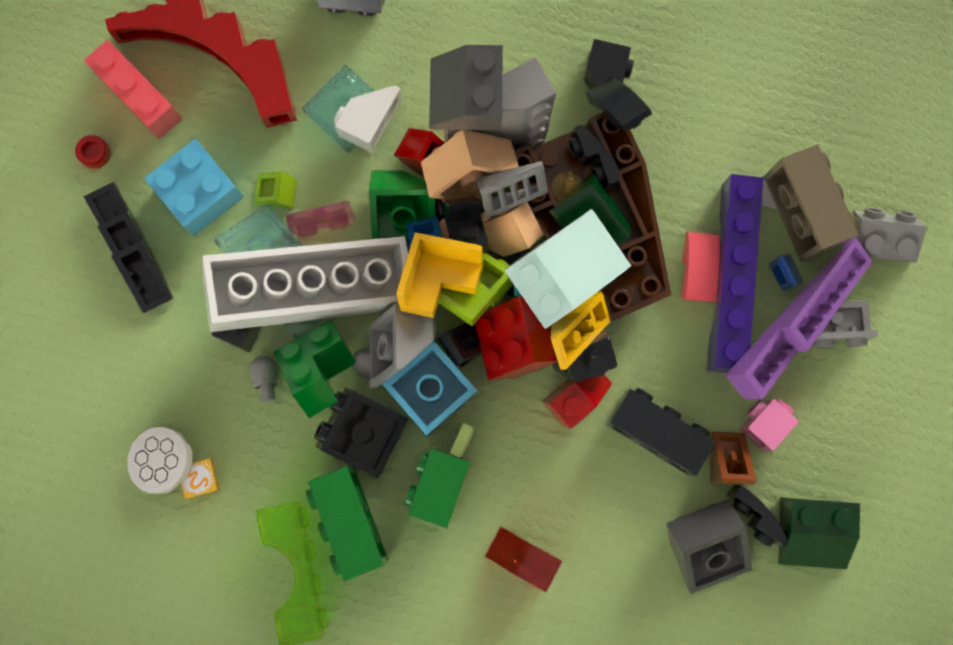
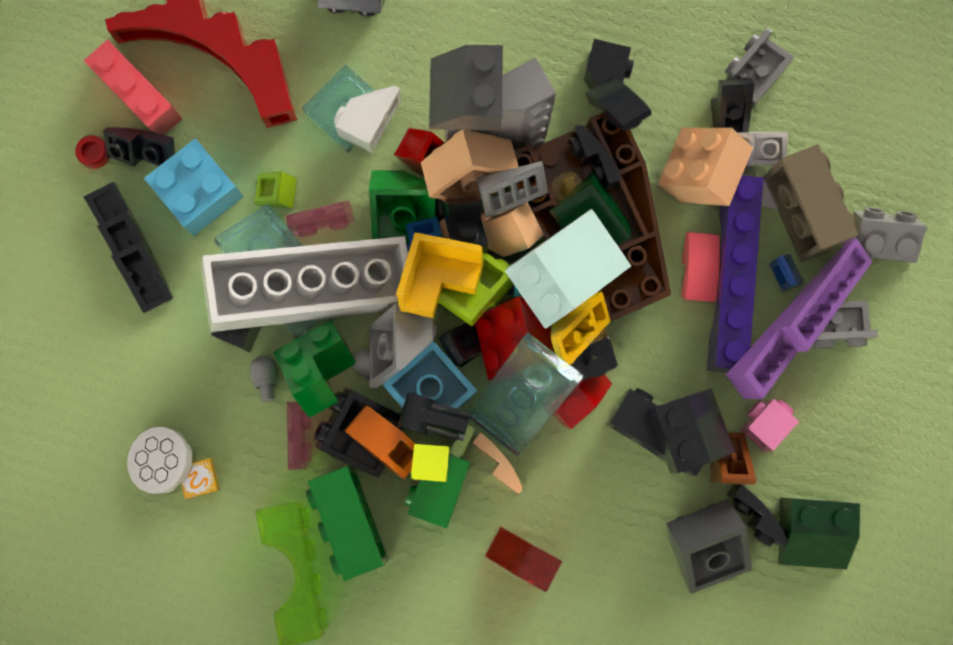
(135, 145): none -> black slope
(298, 449): none -> clear pink plate
(383, 441): none -> orange slope
(426, 416): none -> black piece
(430, 462): none -> neon yellow slope
(504, 470): none -> light nougat slope
(524, 394): none -> clear light blue tile
(691, 431): none -> black slope
(705, 165): none -> light nougat brick
(733, 104): none -> black slope
(761, 62): none -> light grey bracket
(767, 147): none -> white slope

